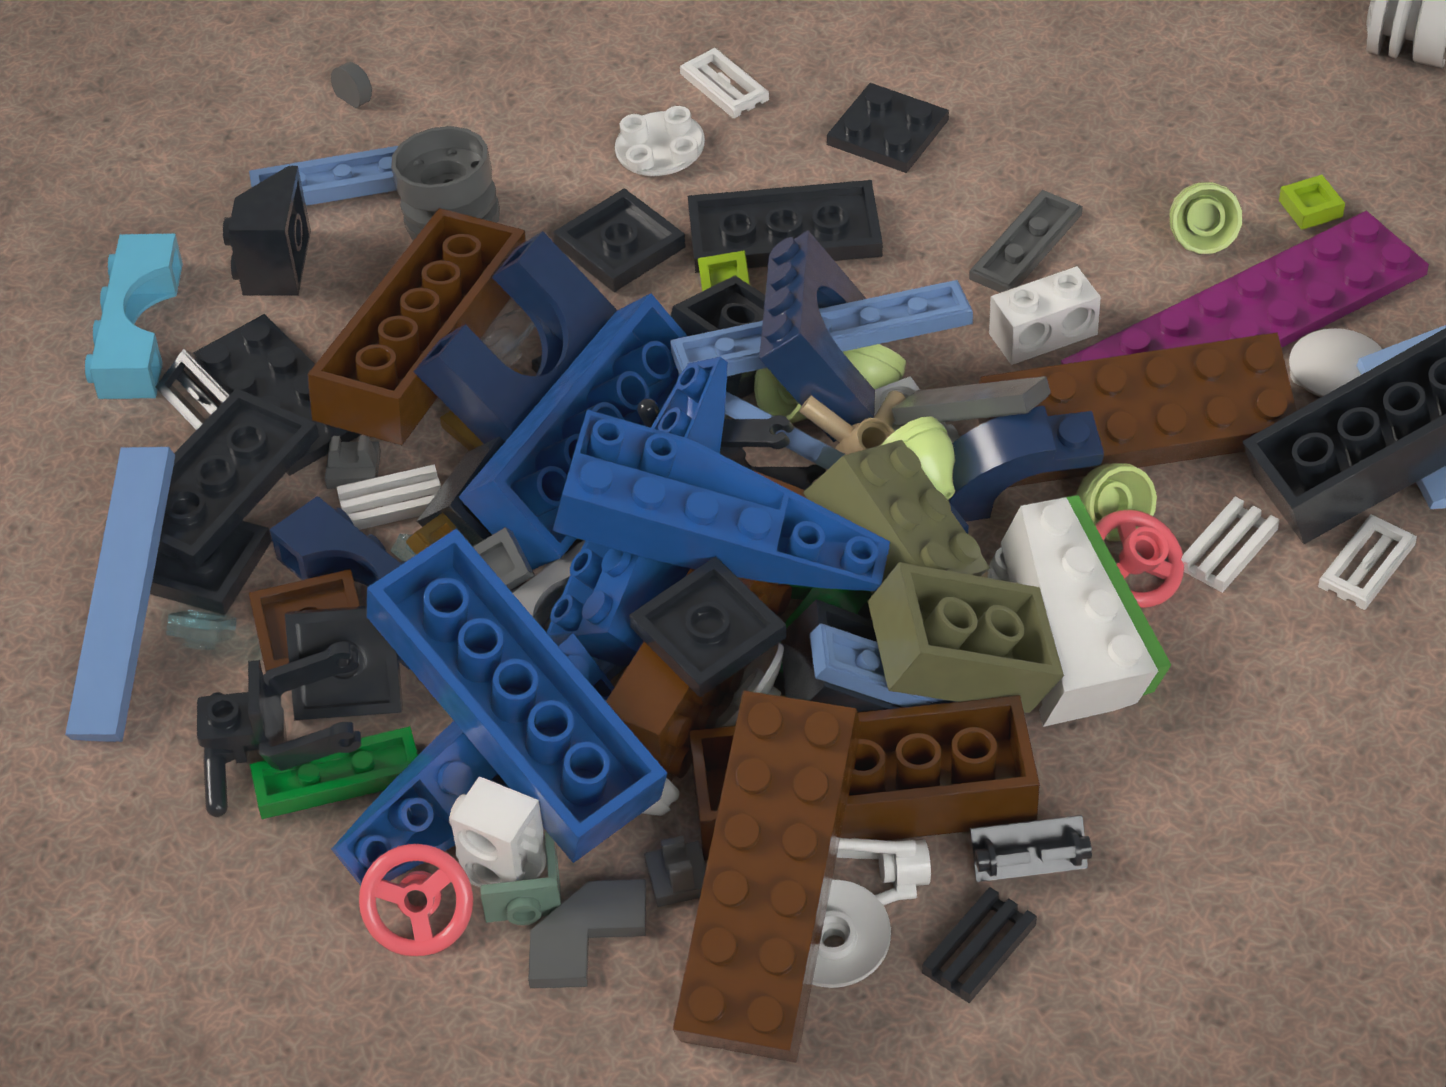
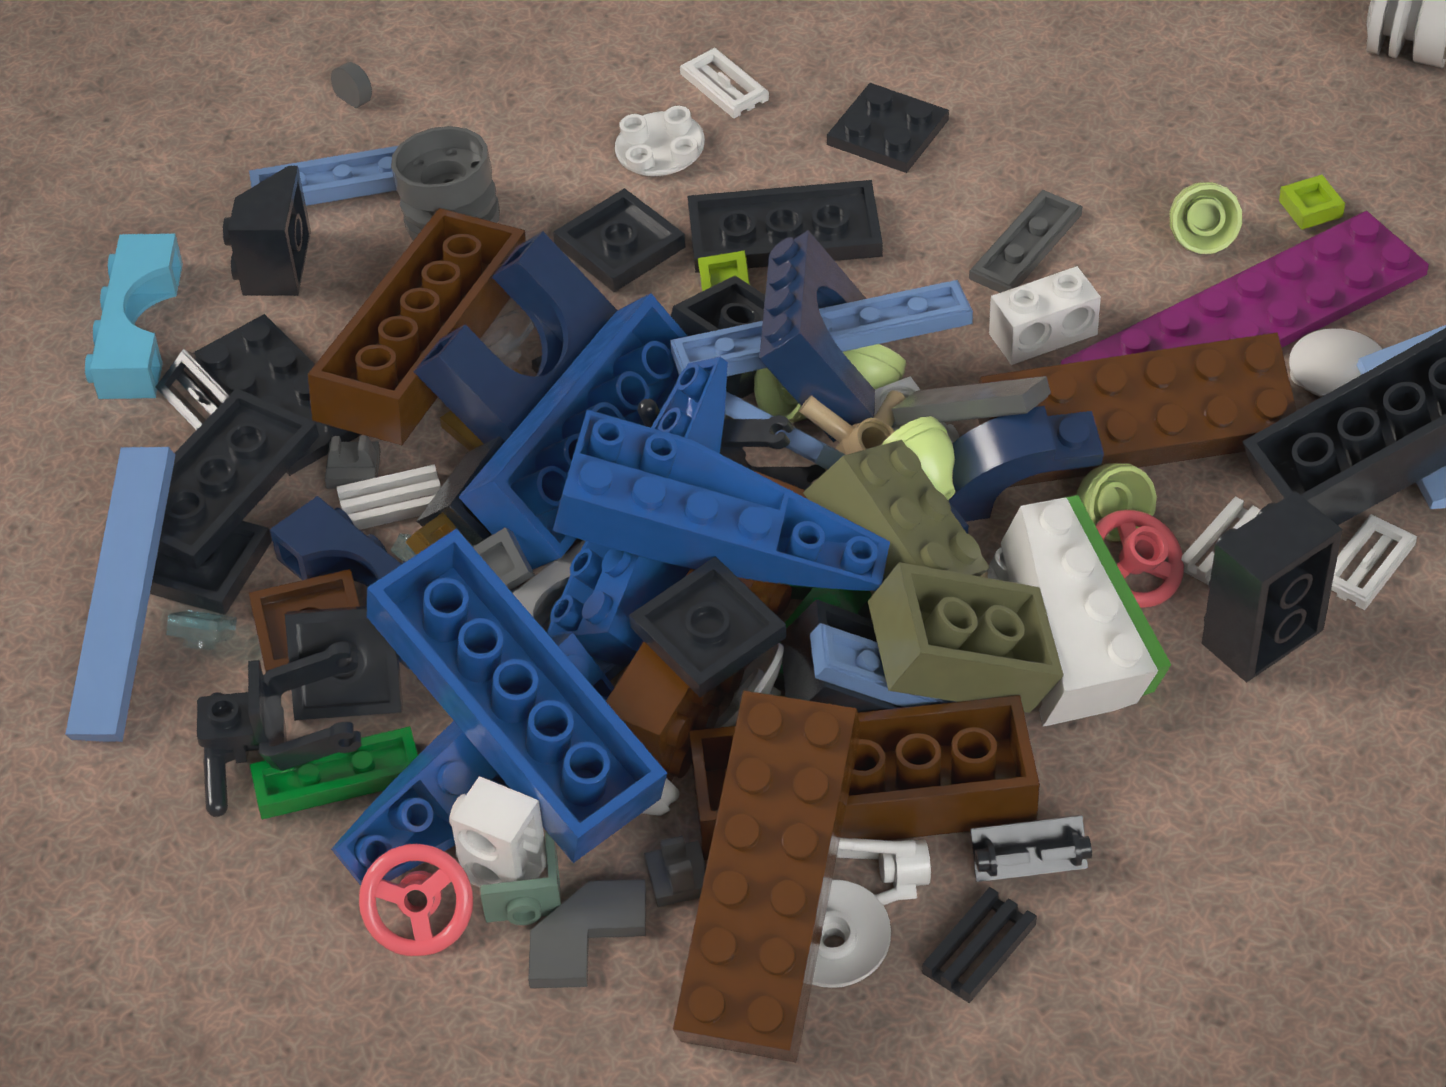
(1270, 585): none -> black brick

